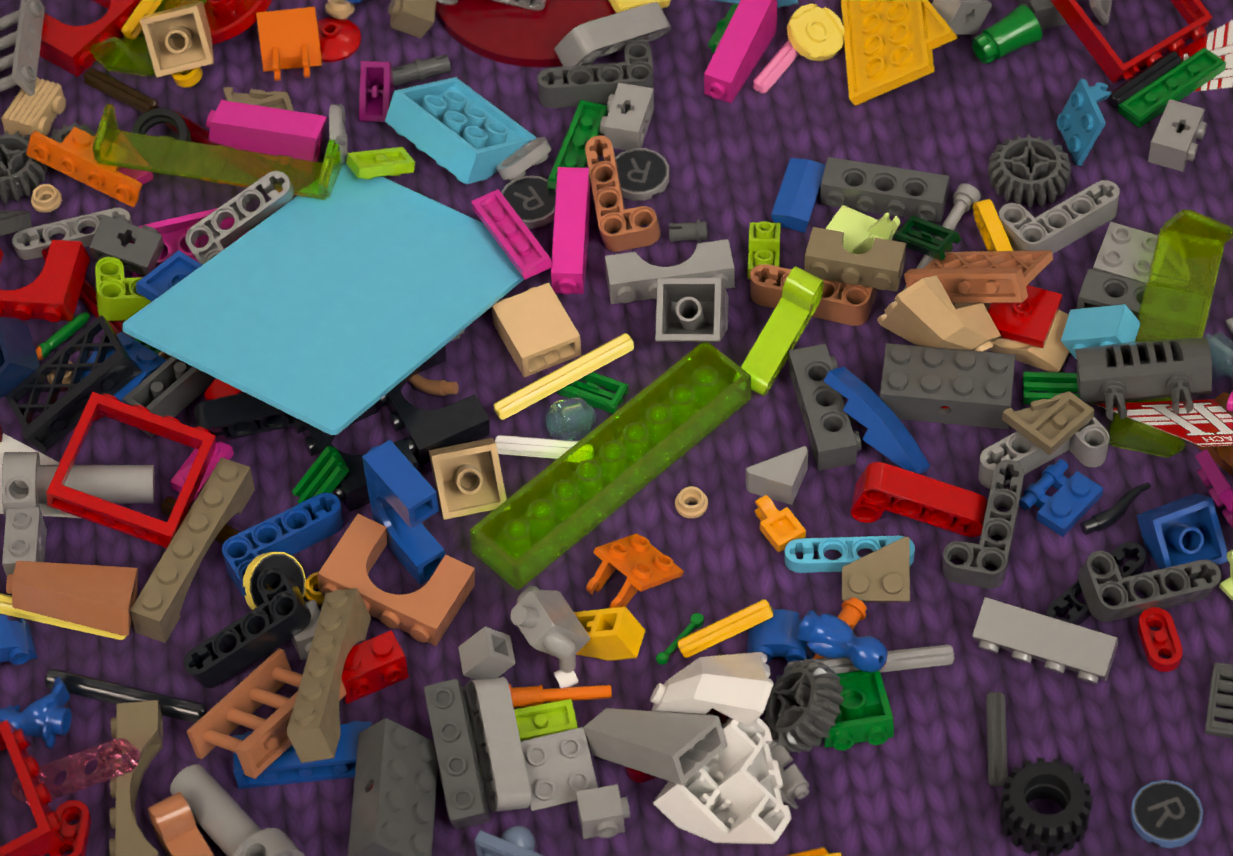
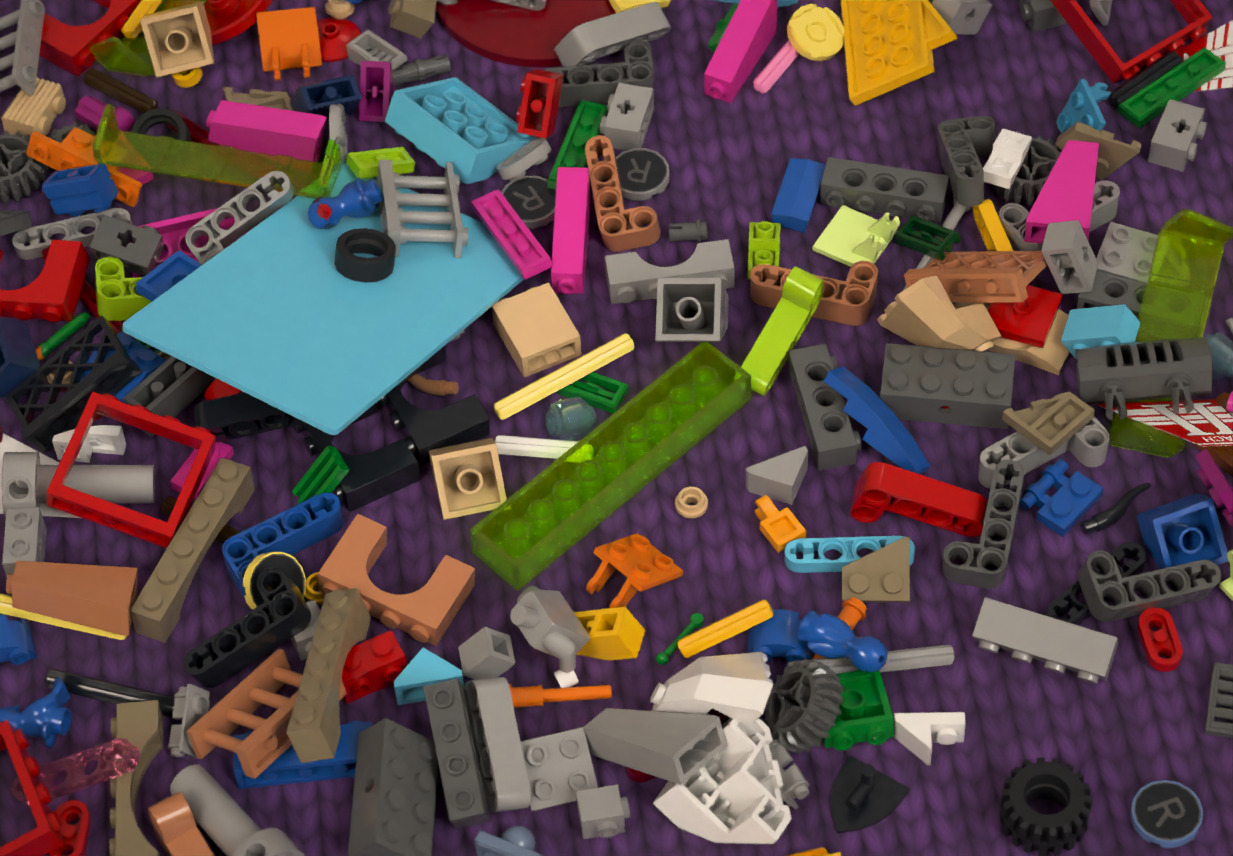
(46, 198): tan plate -> none
(80, 190): none -> blue brick
(91, 110): none -> magenta piece
(100, 439): none -> white slope
(190, 705): none -> light grey hinge
(318, 96): none -> dark blue brick
(354, 200): none -> blue animal
(363, 268): none -> black tyre
(373, 48): none -> light grey slope
(393, 216): none -> light grey fence
(401, 501): blue arch -> none
(422, 671): none -> medium azure slope
(539, 103): none -> red brick
(545, 719): lime plate -> none
(863, 796): none -> black shield
(877, 268): dark tan arch -> none
(920, 730): none -> white slope
(958, 148): none -> dark grey beam
(996, 739): dark grey axle -> none
(1006, 158): none -> white slope
(1007, 35): green plant -> none
(1052, 382): green tile -> none
(1066, 192): none -> dark pink slope
(1069, 257): none -> light grey brick
(1111, 152): none -> dark tan wing

